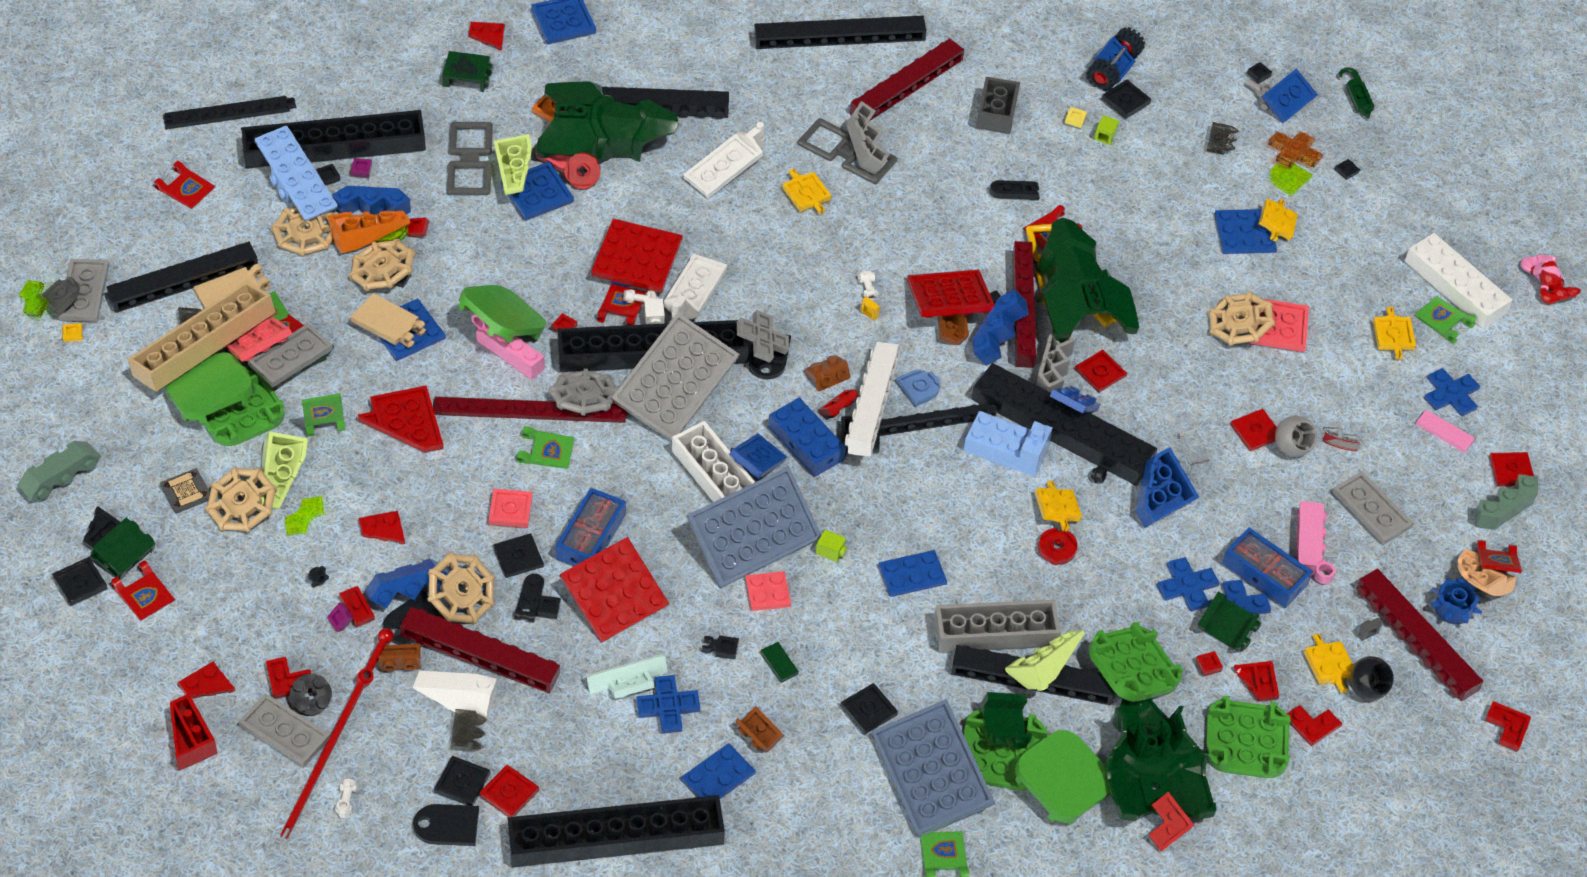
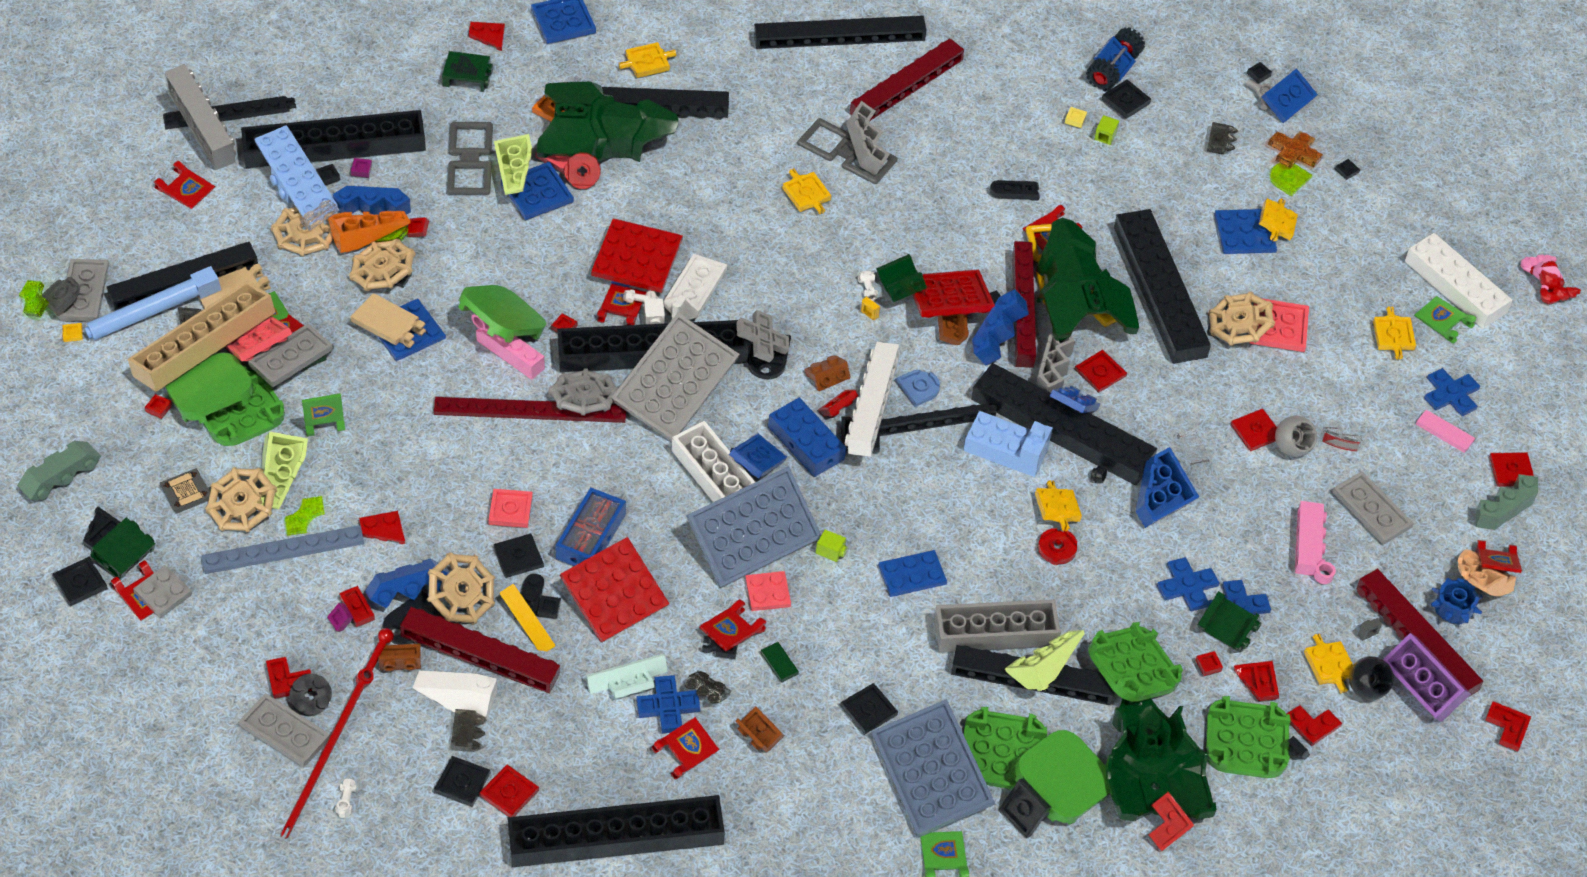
(158, 406): none -> red plate
(162, 591): none -> light grey plate
(190, 733): red wedge -> none
(200, 116): none -> light grey brick
(201, 284): none -> light blue brick
(206, 682): red wing -> none
(282, 549): none -> sand blue plate
(317, 576): black plate -> none
(318, 215): none -> clear plate
(406, 417): red wing -> none
(448, 824): black tile -> none
(527, 618): none -> yellow sticker
(548, 449): bright green flag -> none
(647, 59): none -> yellow plate
(689, 744): none -> red flag
(708, 687): none -> clear smoke plate
(718, 773): blue plate -> none
(727, 161): white hinge -> none
(731, 629): none -> red flag
(901, 278): none -> dark green panel
(998, 105): dark grey brick -> none
(1005, 720): dark green panel -> none
(1025, 808): none -> black plate
(1162, 286): none -> black brick
(1267, 567): brick -> none
(1297, 748): none -> black plate
(1358, 92): dark green plate -> none
(1426, 677): none -> medium lavender brick

